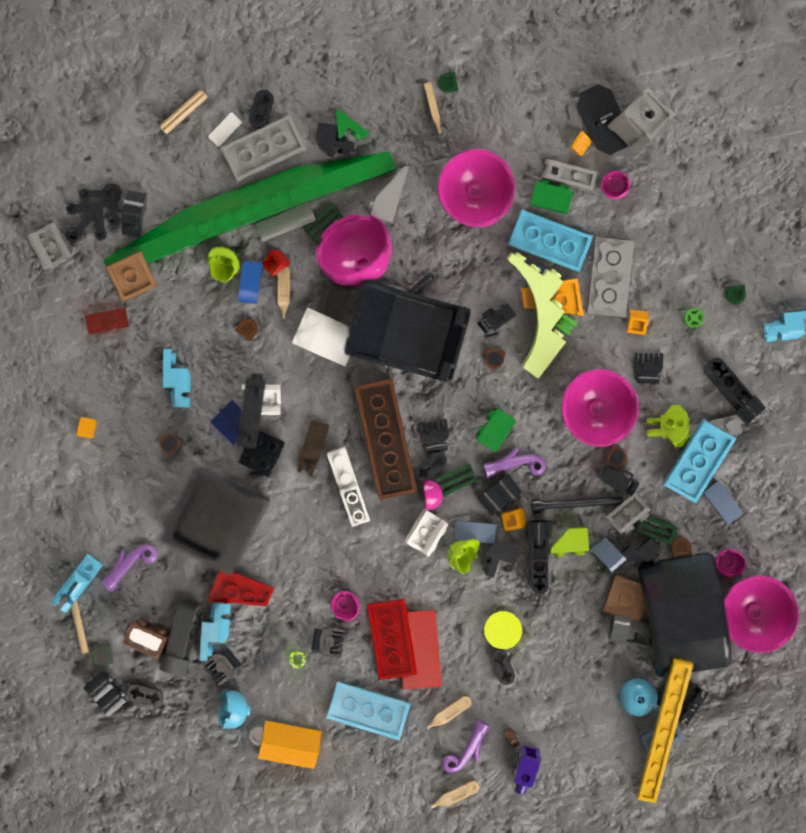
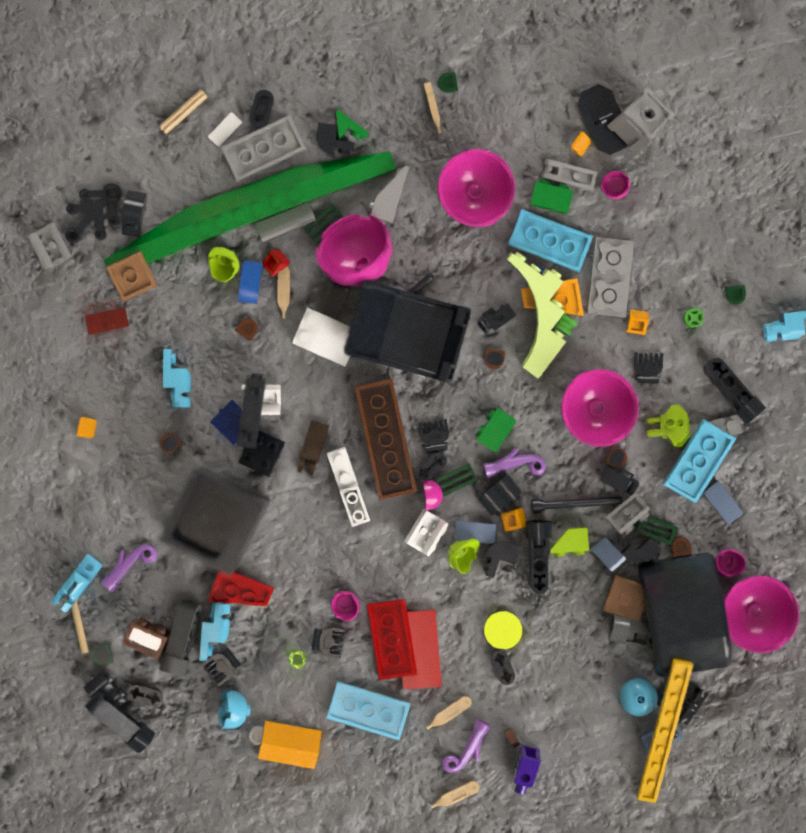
(135, 733): none -> black beam

